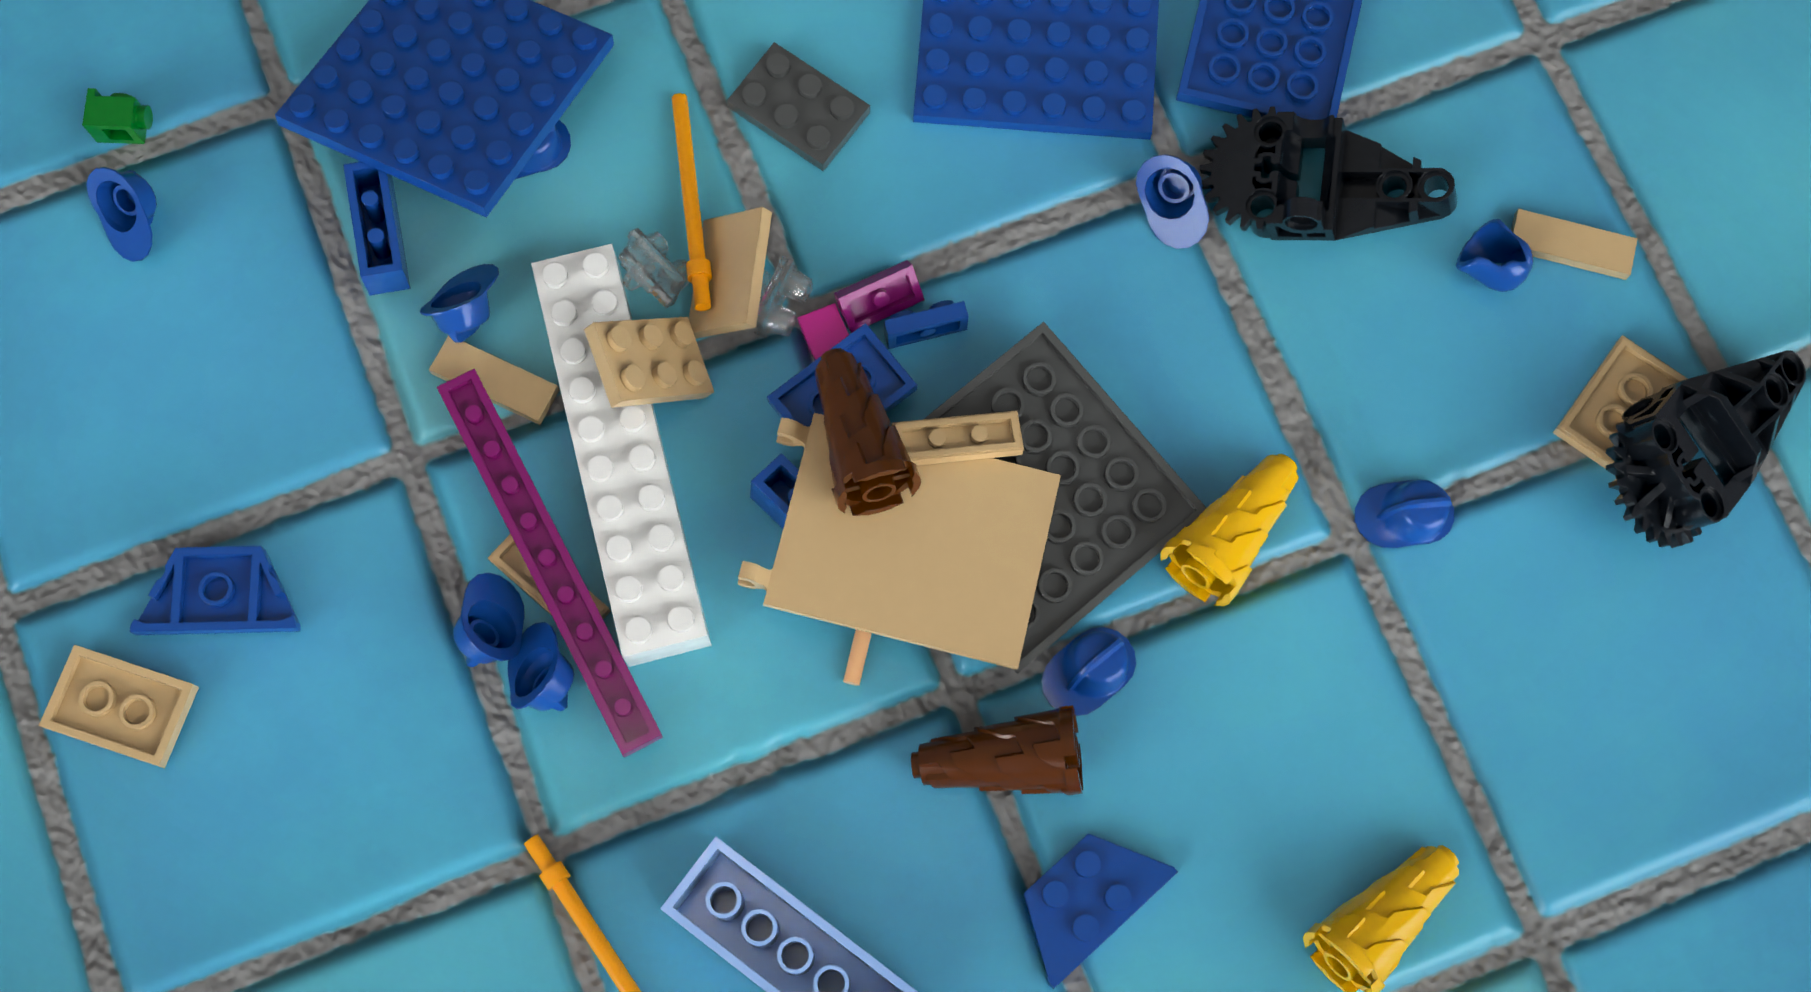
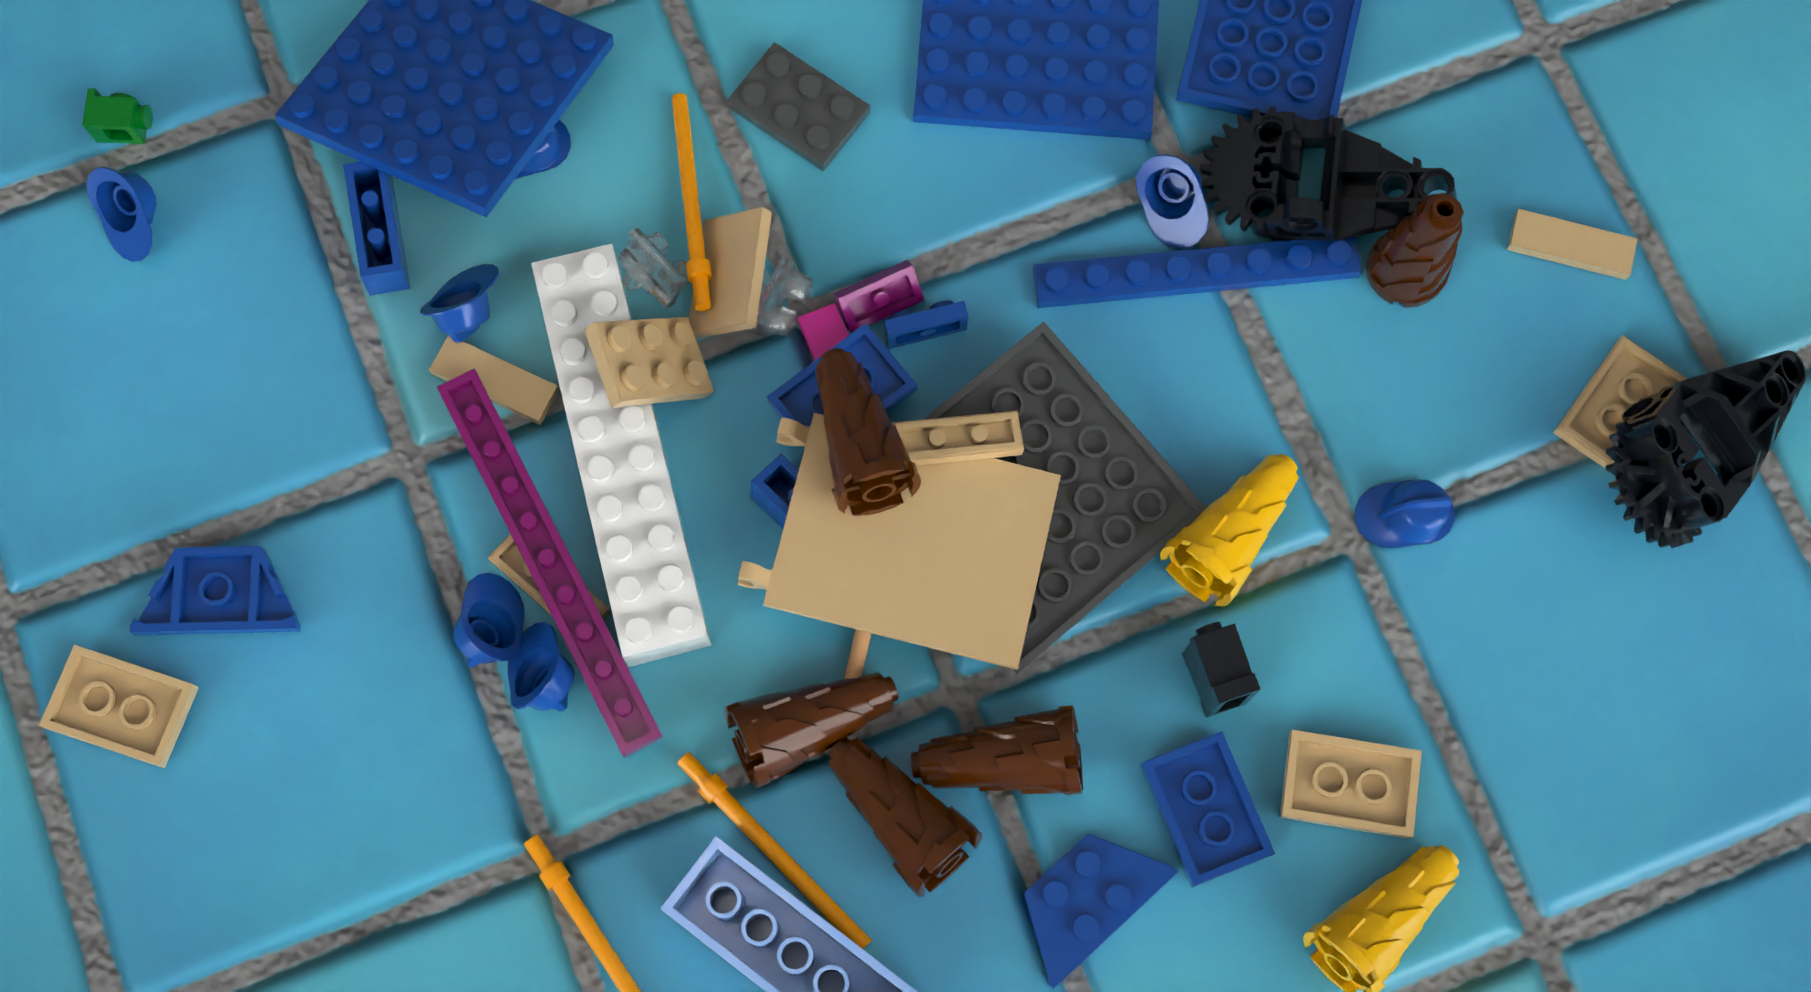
(714, 790): none -> light orange bar
(796, 725): none -> reddish brown cone
(906, 818): none -> reddish brown cone
(1089, 670): blue piece -> none
(1195, 271): none -> blue plate
(1207, 809): none -> blue plate
(1220, 669): none -> black hips
(1350, 784): none -> tan plate
(1417, 255): none -> reddish brown cone
(1493, 245): blue hair -> none

